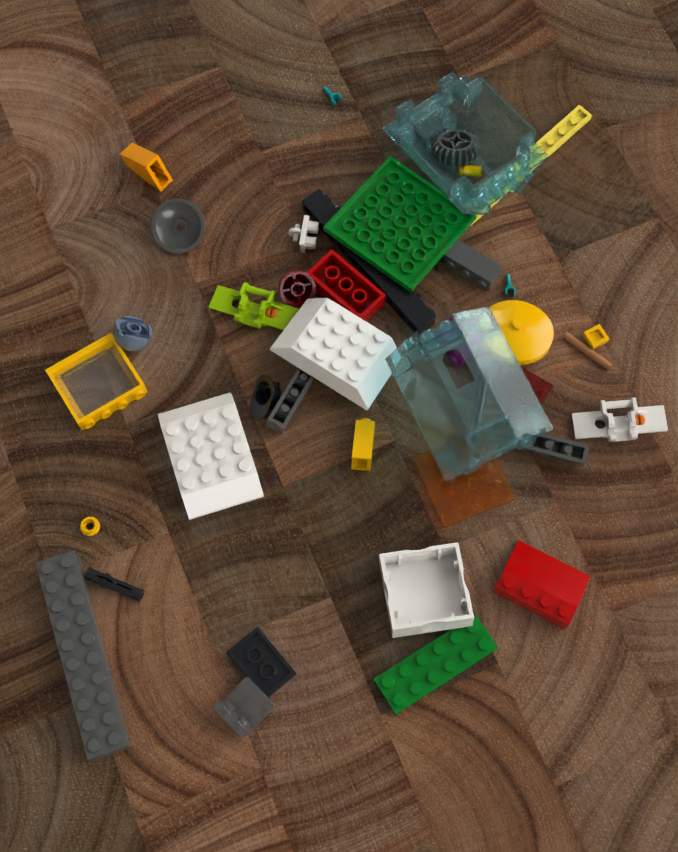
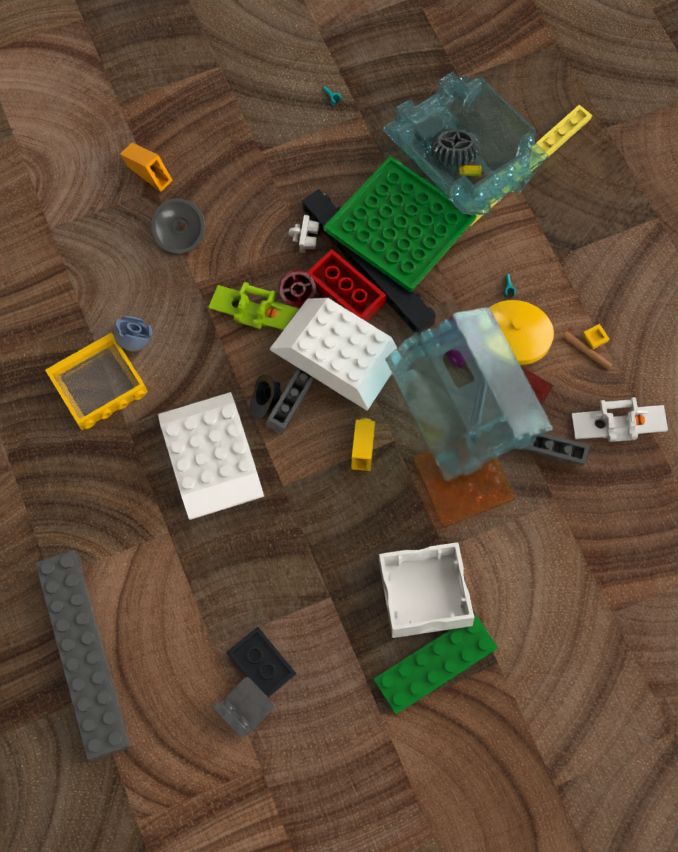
(84, 524): yellow plate -> none
(114, 584): black pin -> none
(472, 265): dark grey brick -> none
(542, 584): red slope -> none

